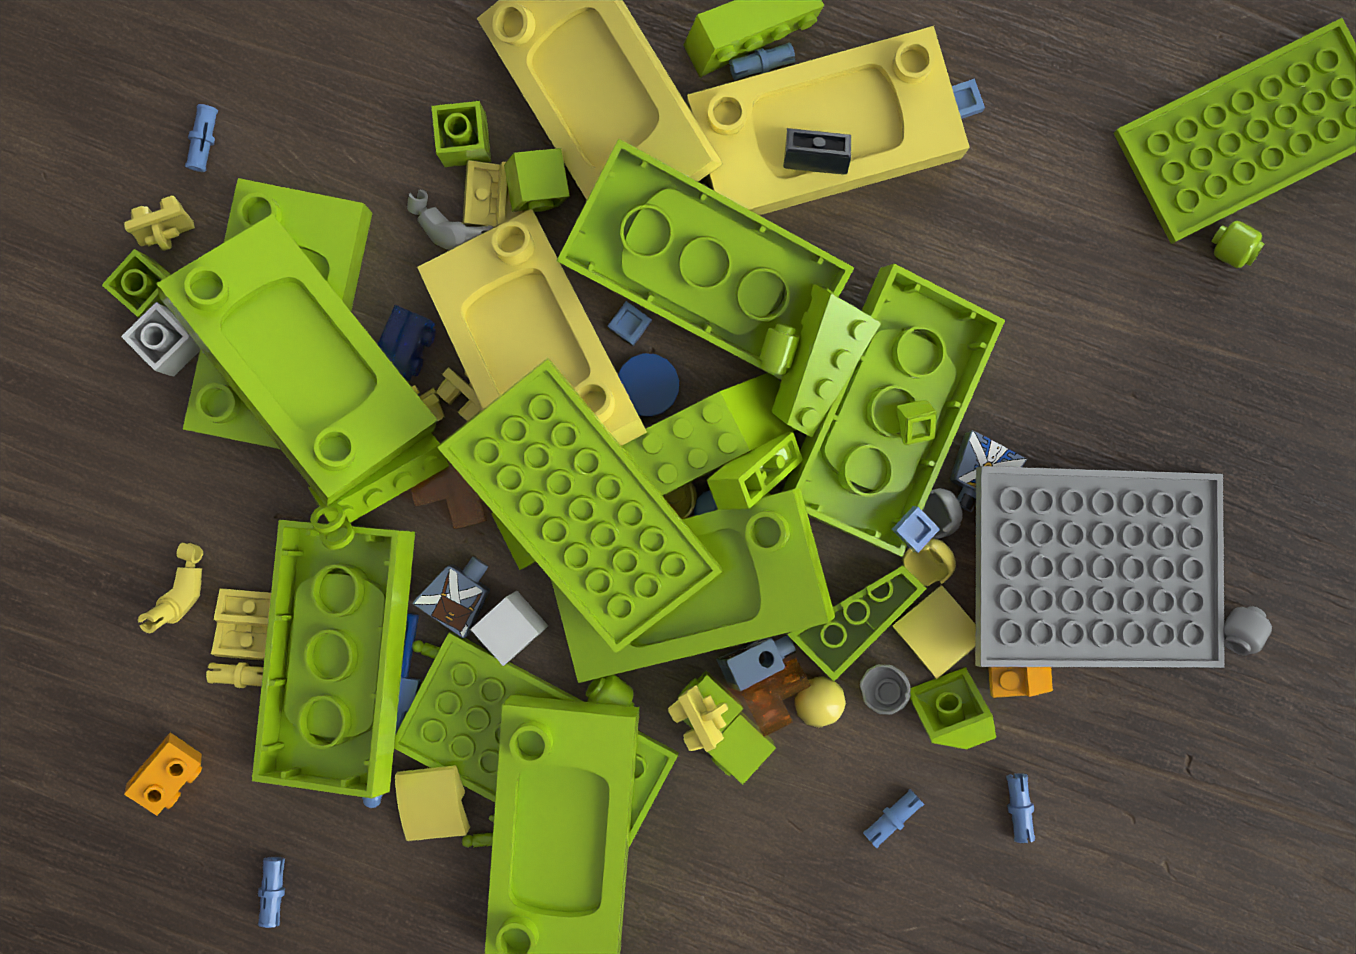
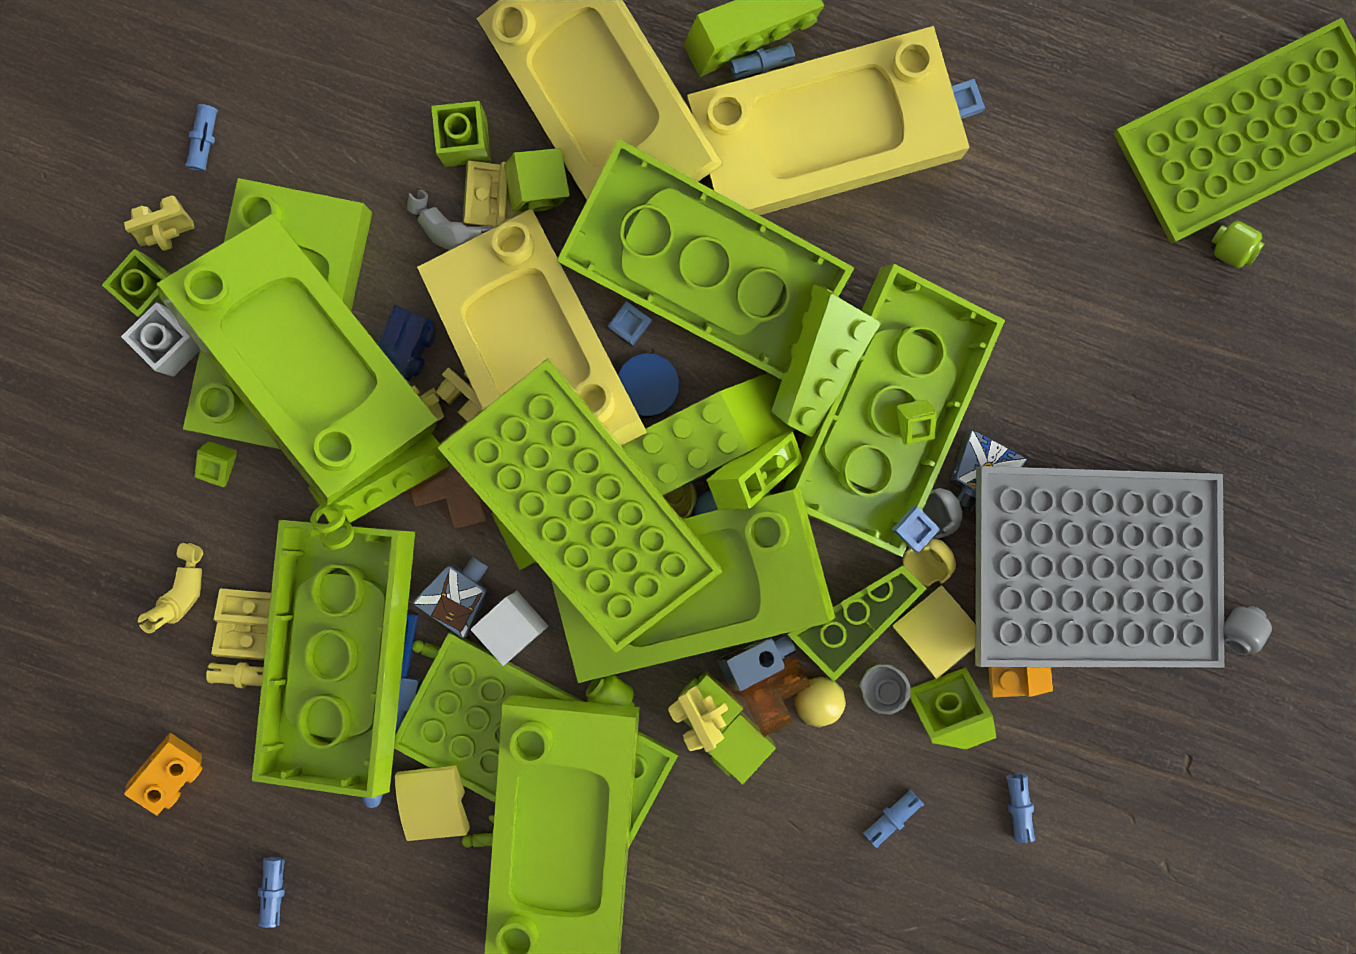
(214, 463): none -> lime slope
(779, 349): lime brick -> none
(817, 151): black slope -> none

